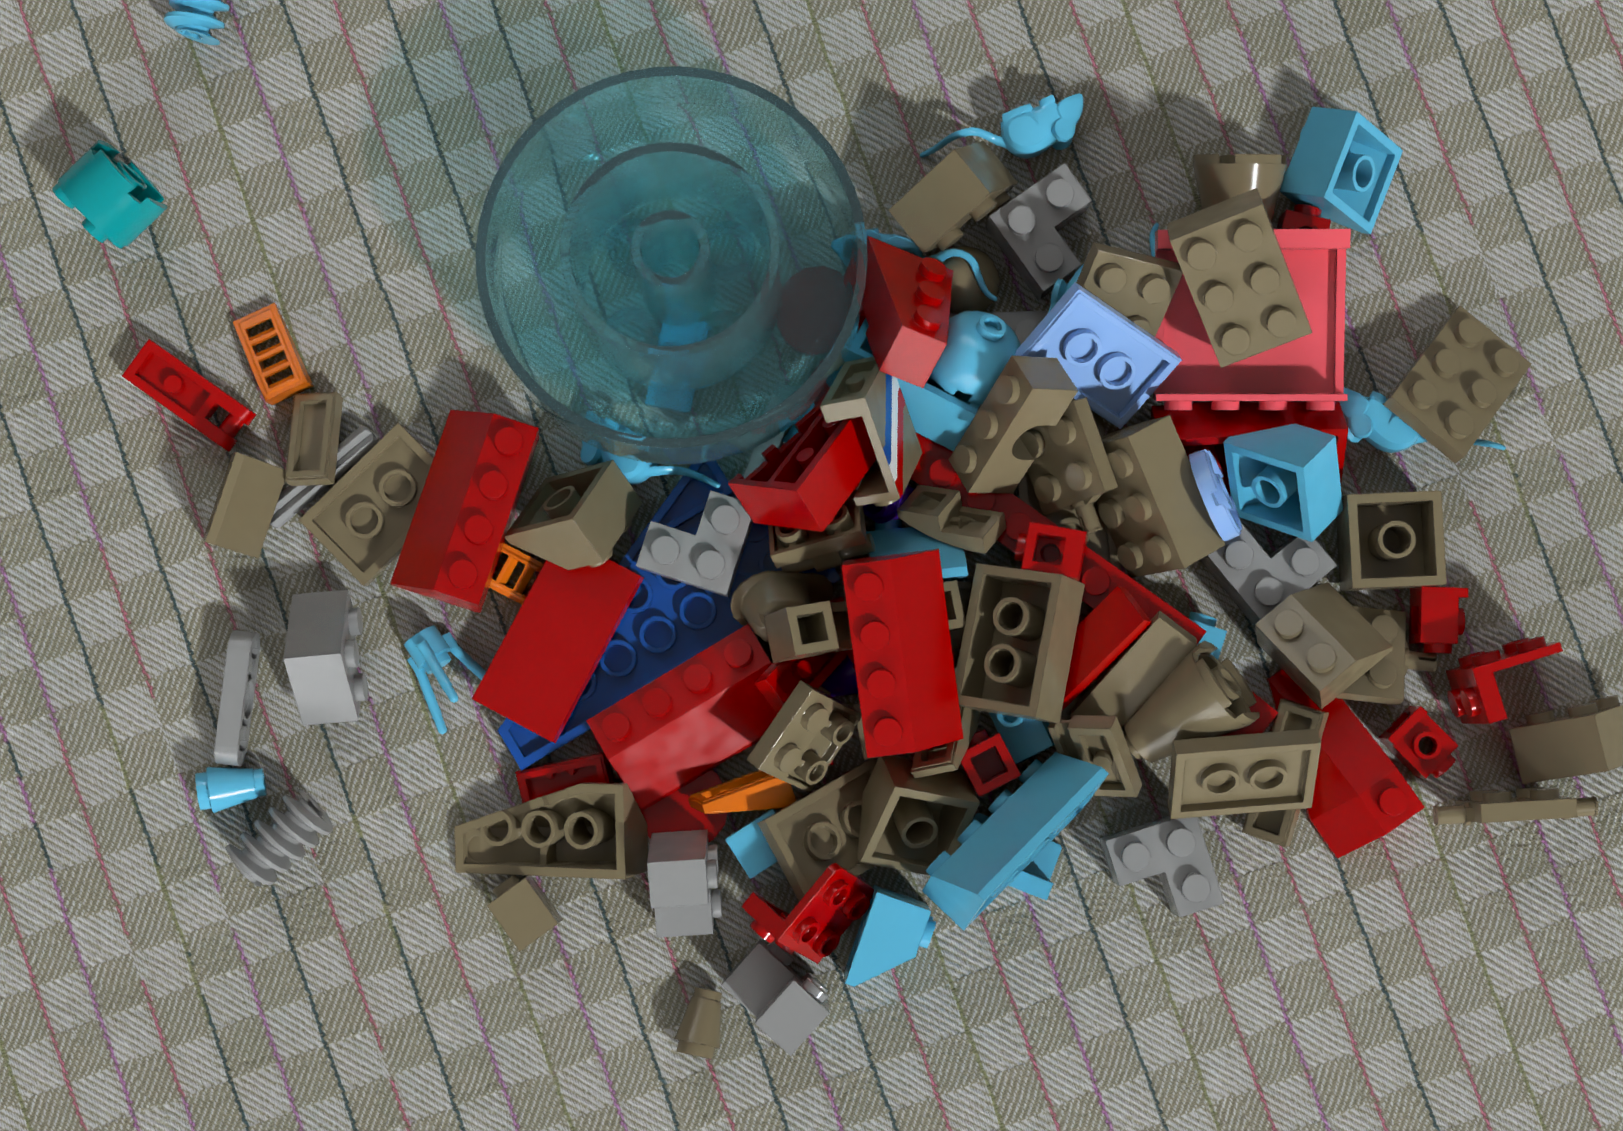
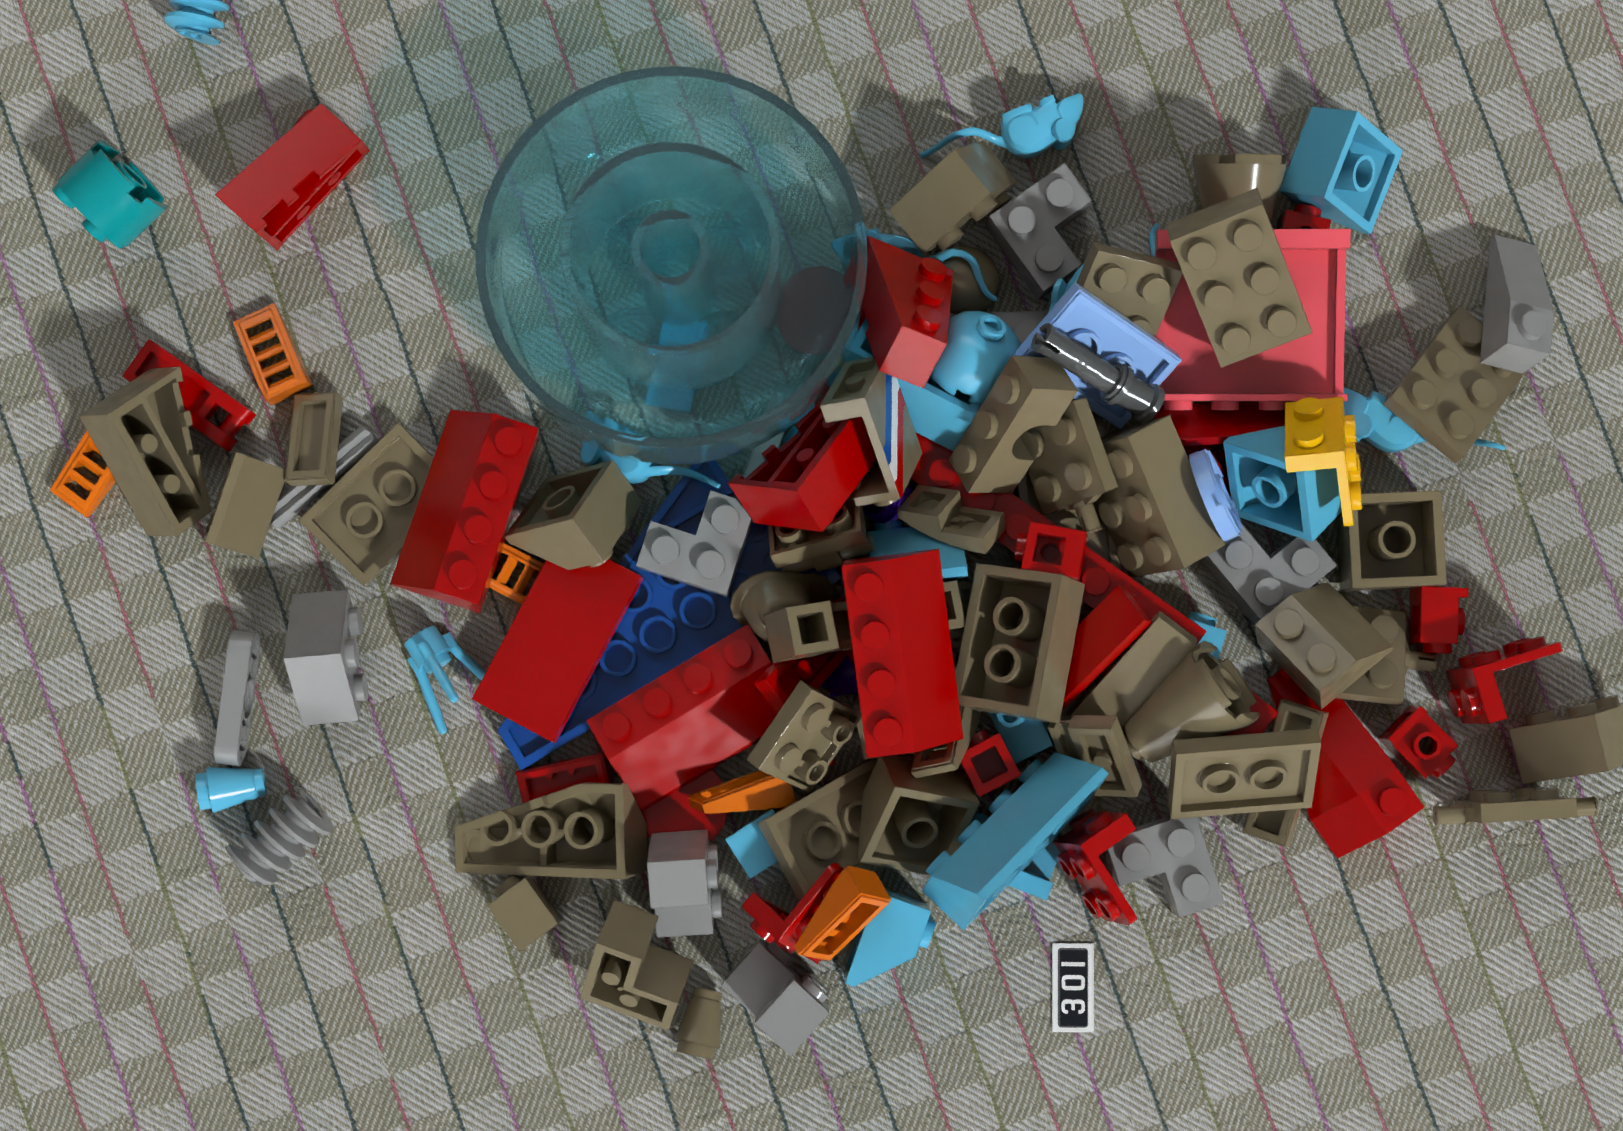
(70, 472): none -> orange slope
(151, 452): none -> dark tan wedge
(294, 175): none -> red wedge
(632, 973): none -> dark tan brick
(844, 912): none -> orange slope
(1072, 987): none -> sticker
(1079, 859): none -> red bracket
(1114, 383): none -> dark grey pin
(1325, 438): none -> yellow bracket
(1516, 307): none -> light grey slope

